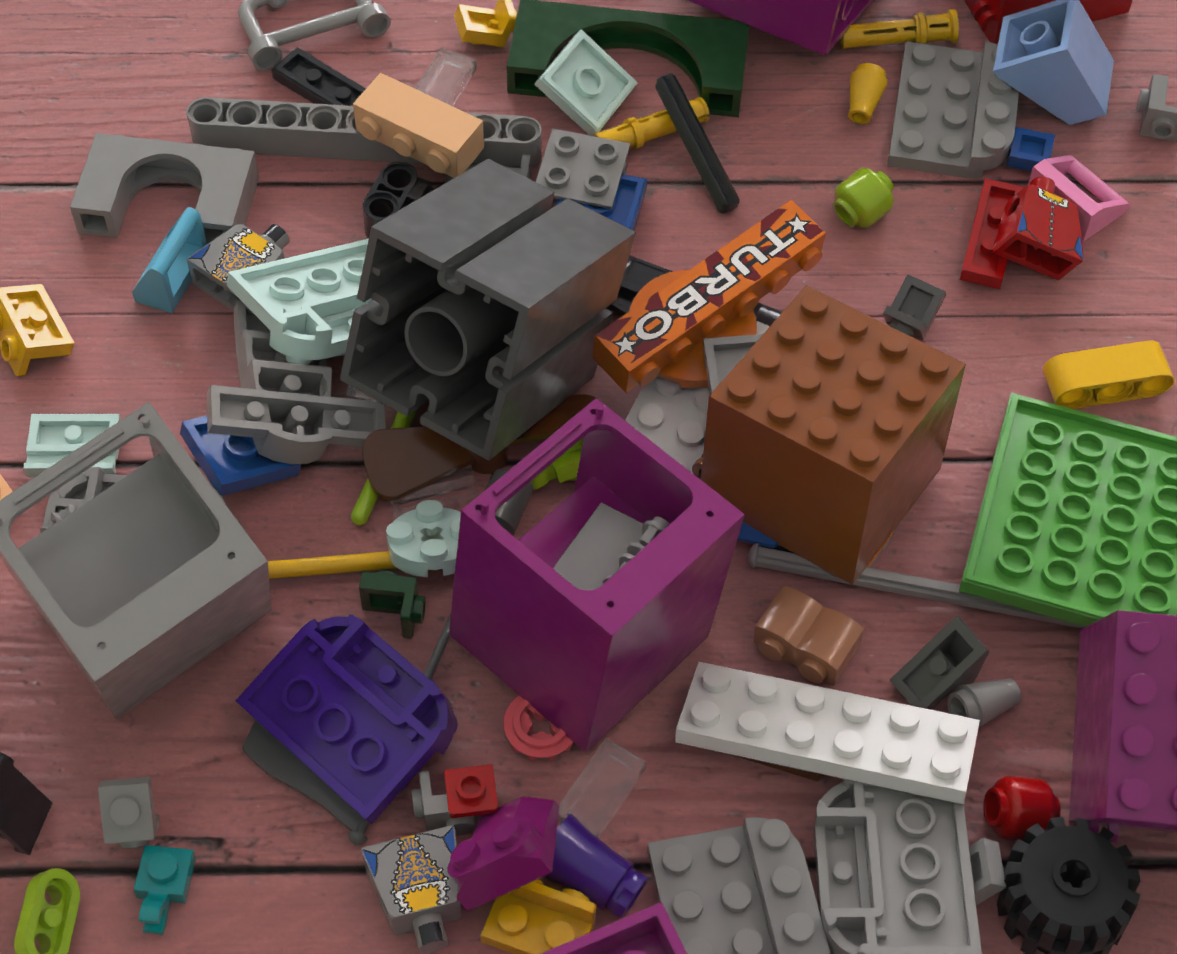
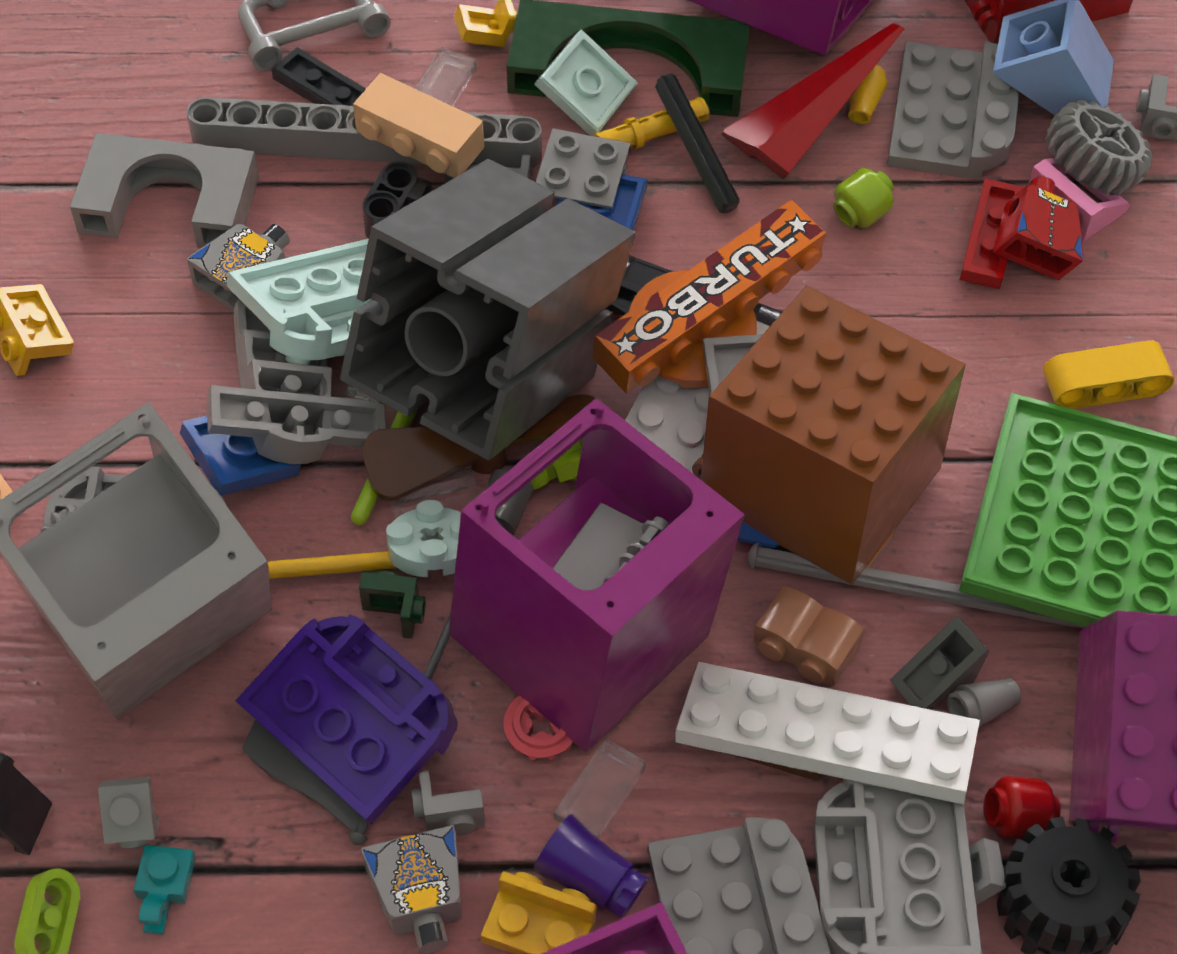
(58, 435): light aqua plate -> none
(168, 271): medium azure tile -> none
(471, 791): red bracket -> none
(505, 851): magenta slope -> none
(793, 120): none -> red wedge
(914, 307): dark grey bracket -> none
(917, 29): yellow pin -> none
(1029, 148): blue plate -> none
(1099, 147): none -> light grey gear

